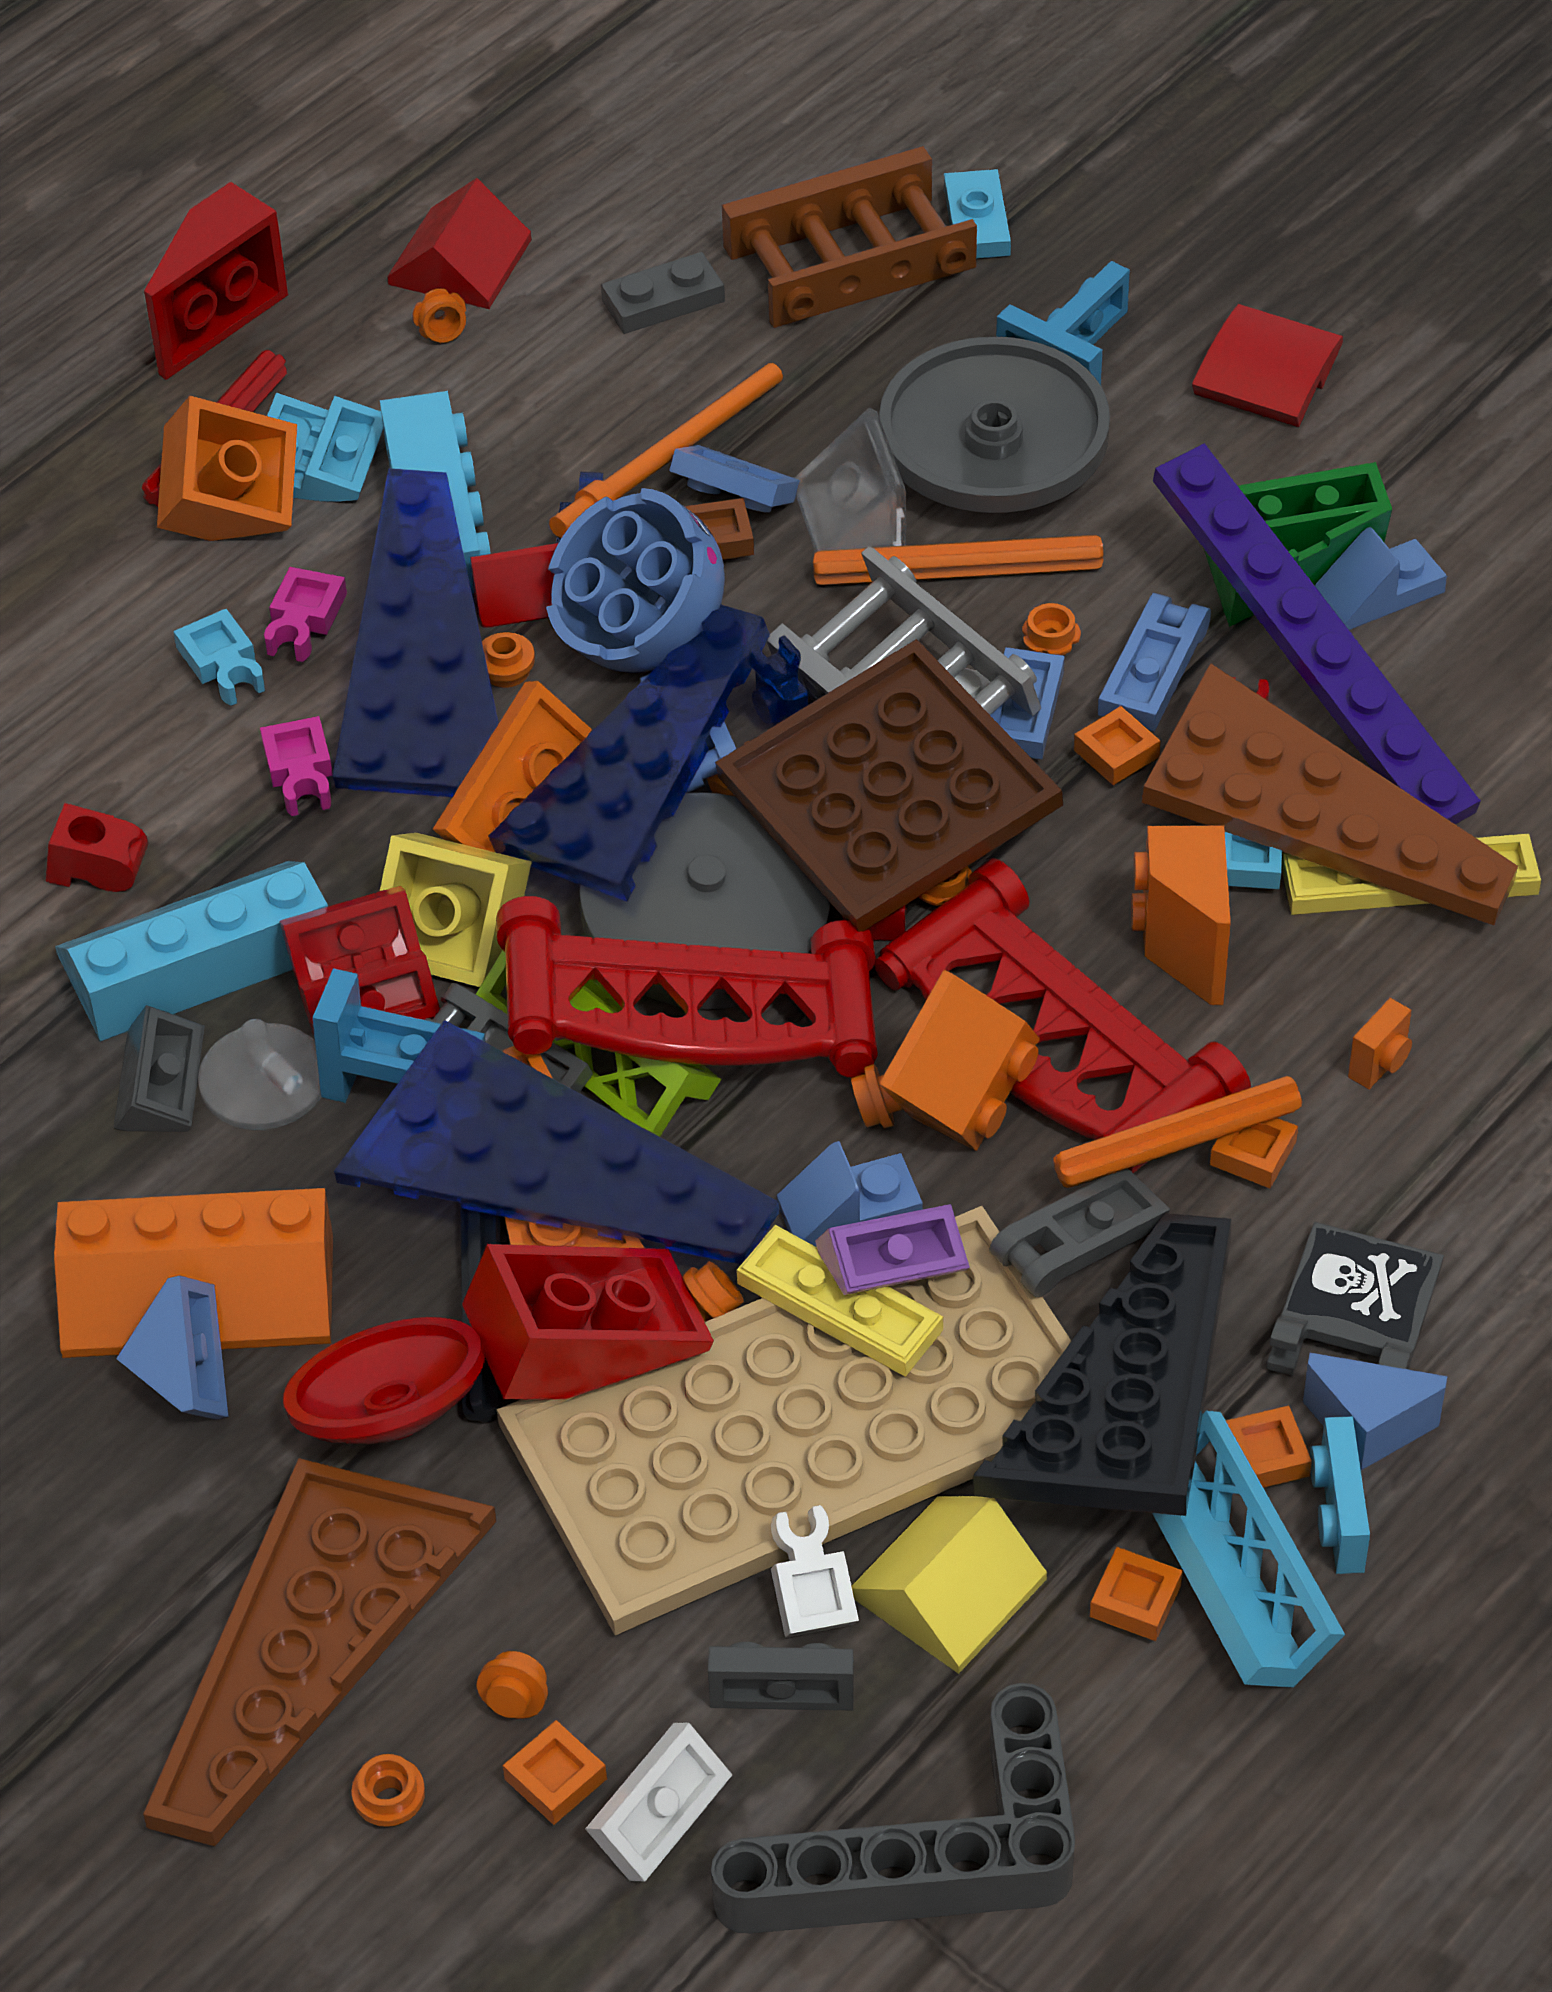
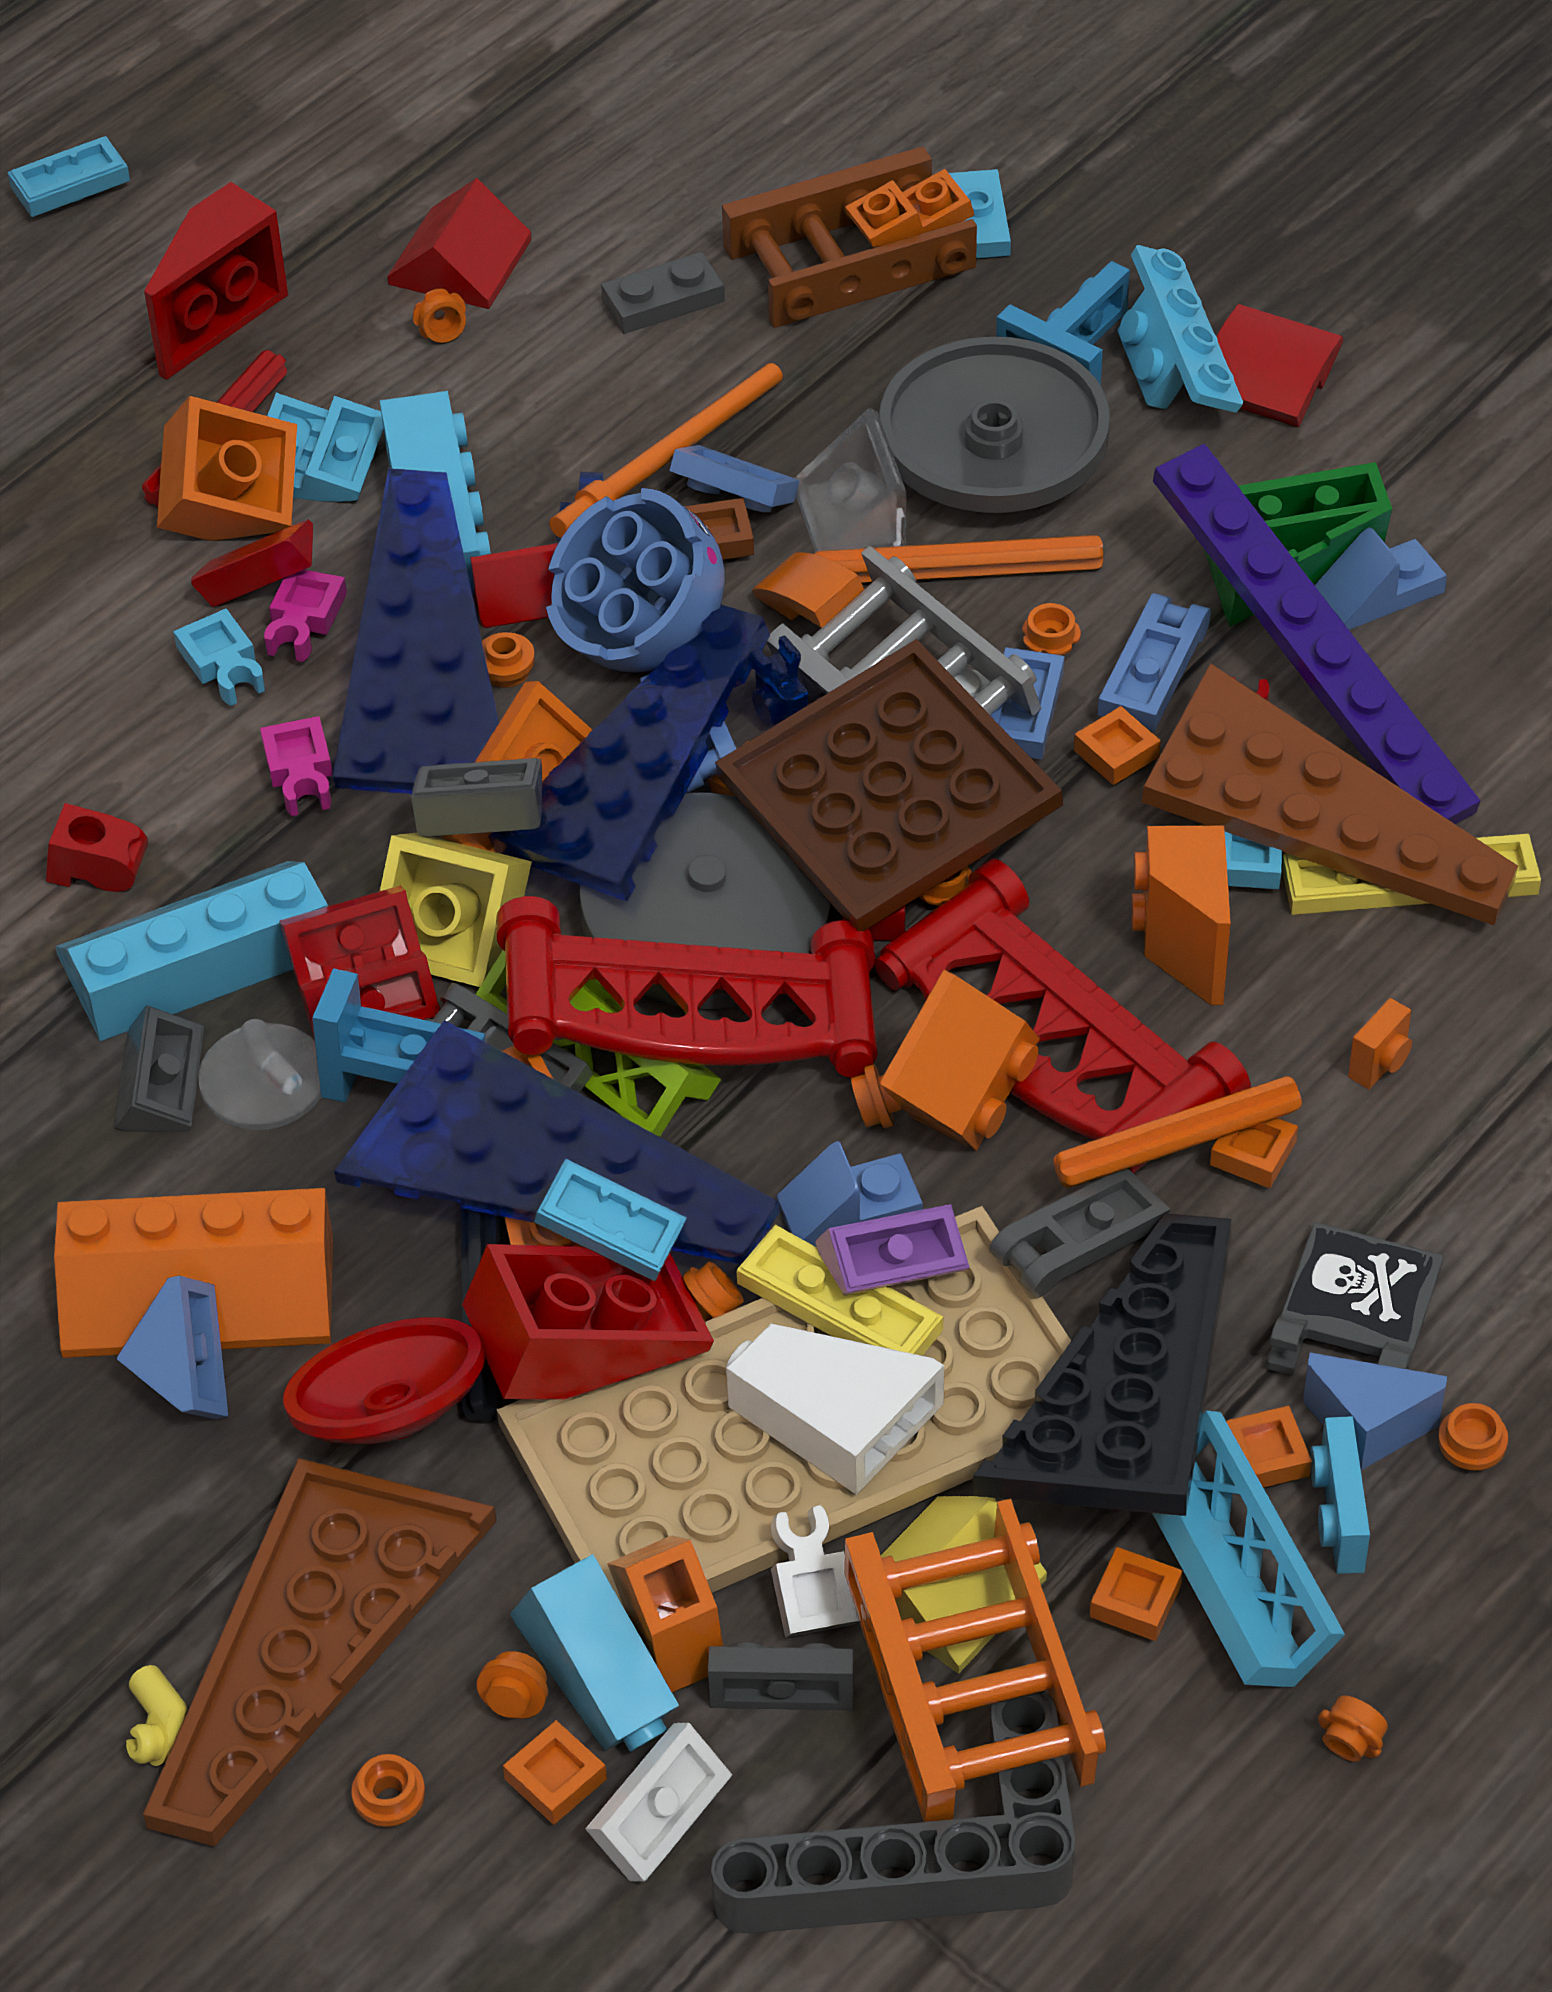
(68, 176): none -> medium azure plate
(164, 1719): none -> light yellow arm
(256, 564): none -> red slope
(478, 797): none -> dark grey slope
(596, 1655): none -> medium azure slope
(610, 1219): none -> medium azure plate
(670, 1607): none -> orange slope
(809, 587): none -> orange slope
(834, 1398): none -> white slope
(895, 215): none -> orange slope
(918, 1706): none -> orange fence
(1172, 337): none -> medium azure bracket
(1353, 1729): none -> orange plate
(1473, 1437): none -> orange plate

